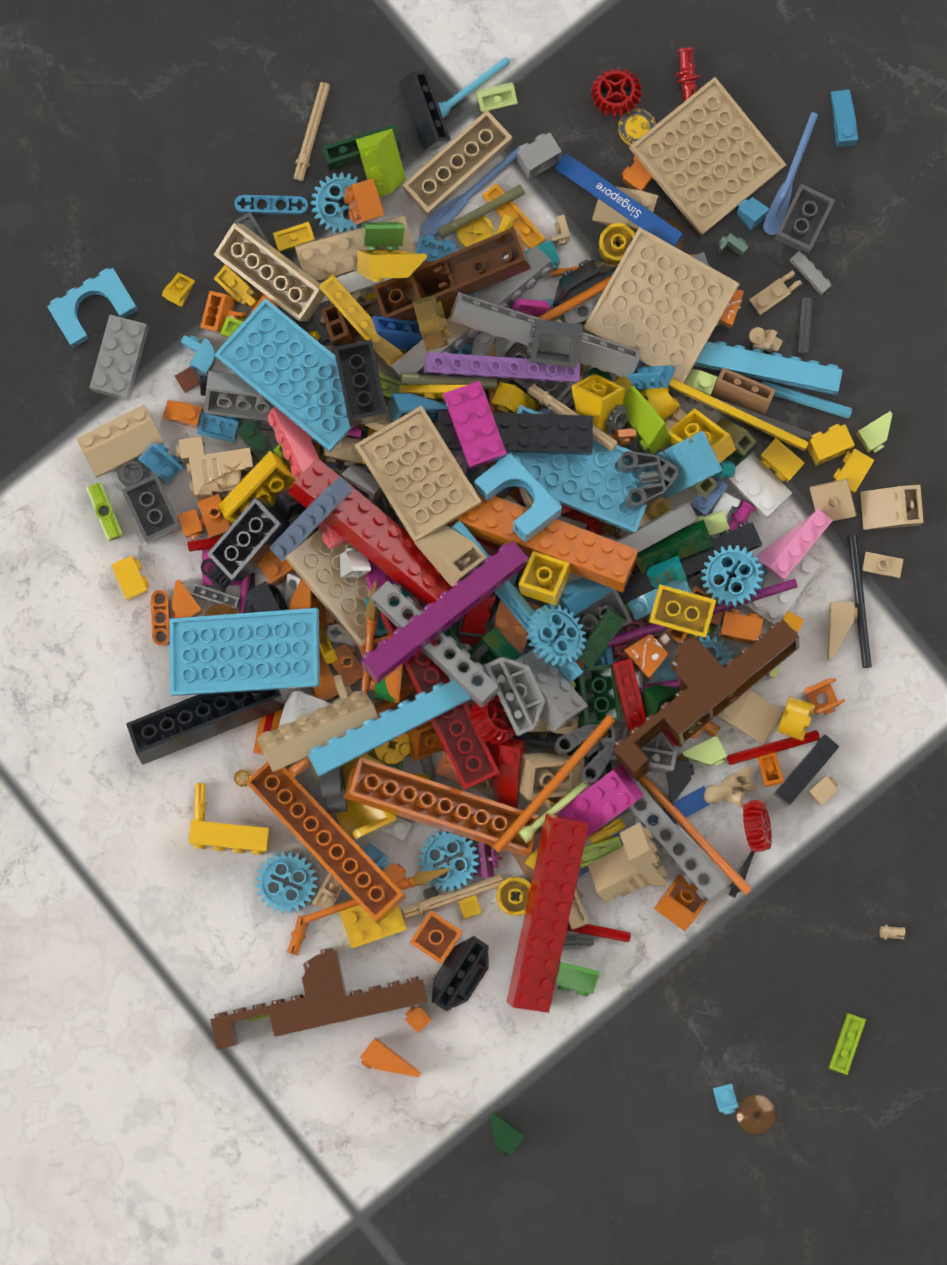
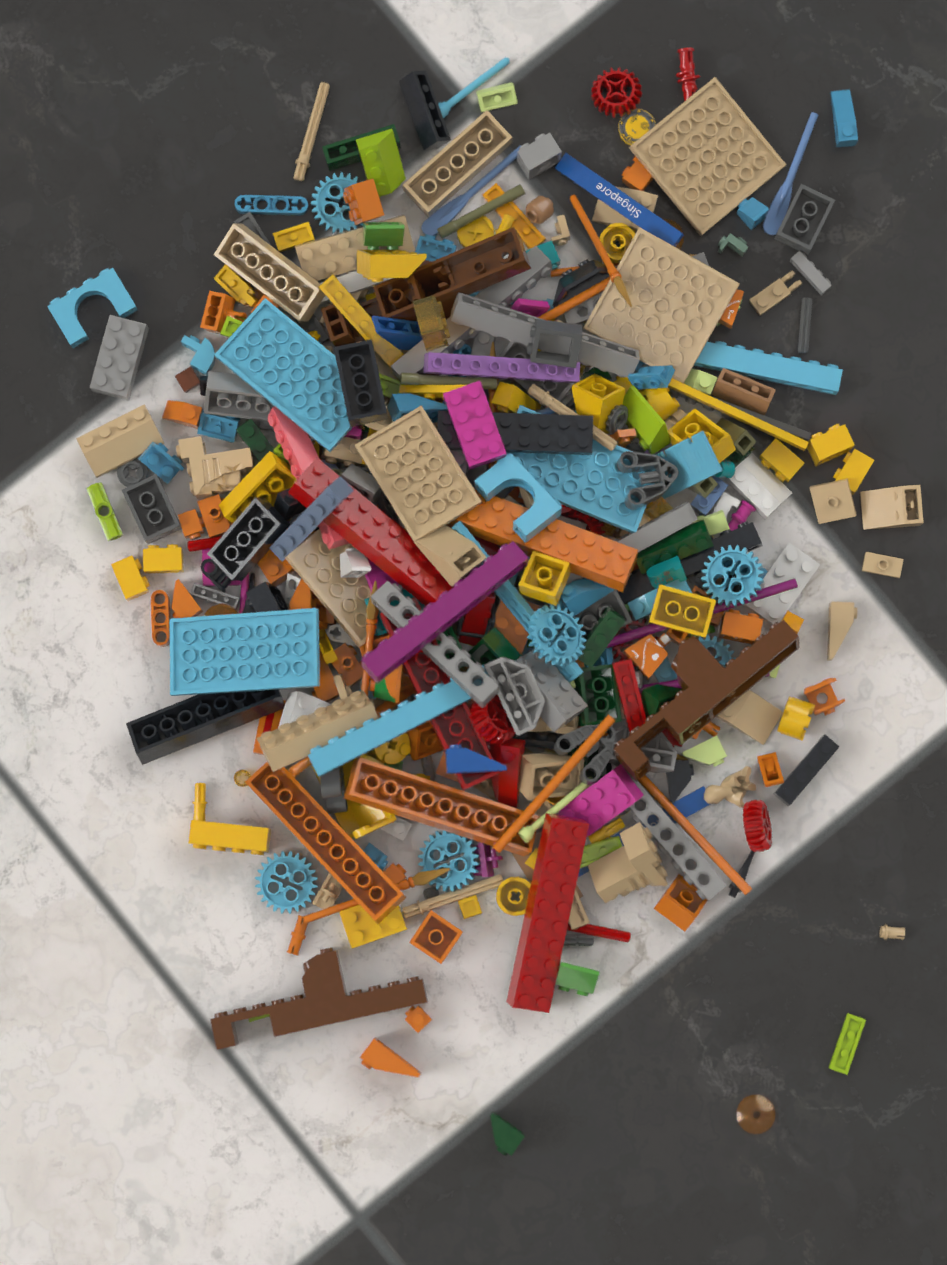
(163, 559): none -> yellow brick
(178, 289): yellow slope -> none
(460, 973): black wedge -> none
(467, 761): none -> blue slope
(539, 209): none -> medium nougat head
(614, 275): none -> orange piece
(725, 1098): medium azure bracket -> none
(765, 339): tan hips -> none
(771, 748): red axle -> none
(788, 550): bright pink wedge -> none
(810, 401): medium azure axle -> none
(823, 790): tan brick -> none
(859, 601): black piece -> none
(876, 433): yellowish green slope -> none

